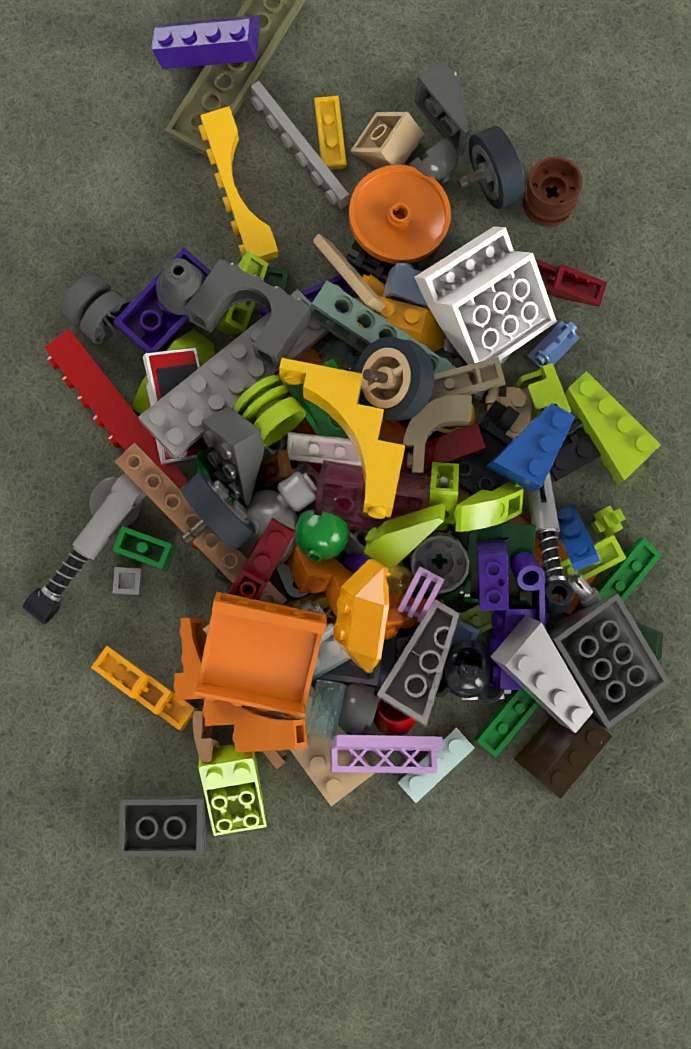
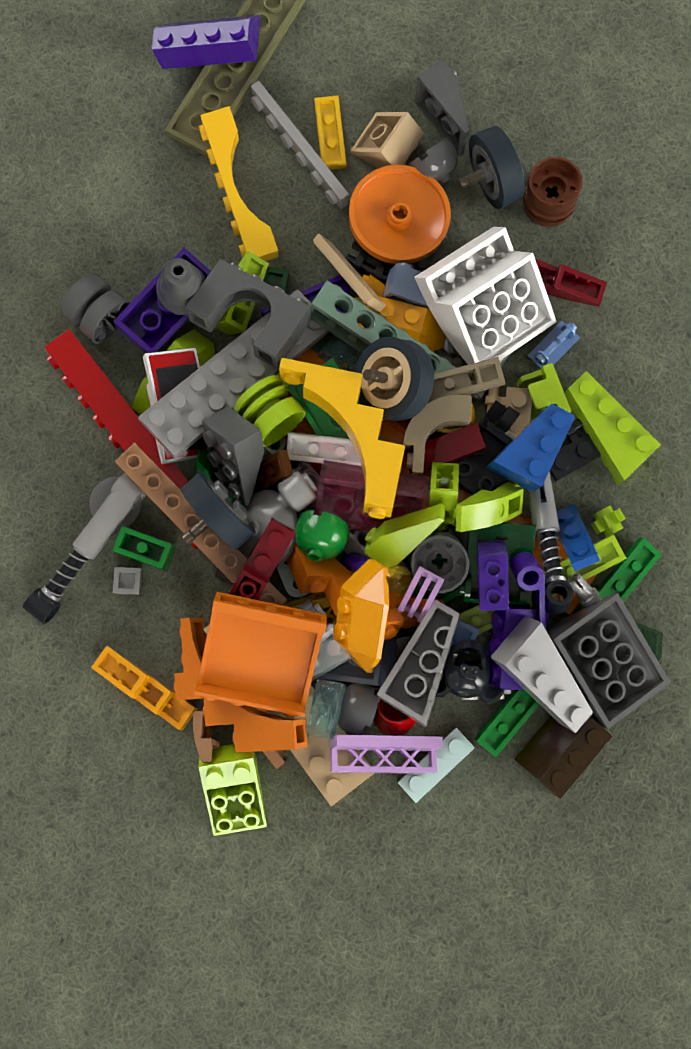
(162, 826): dark grey brick -> none

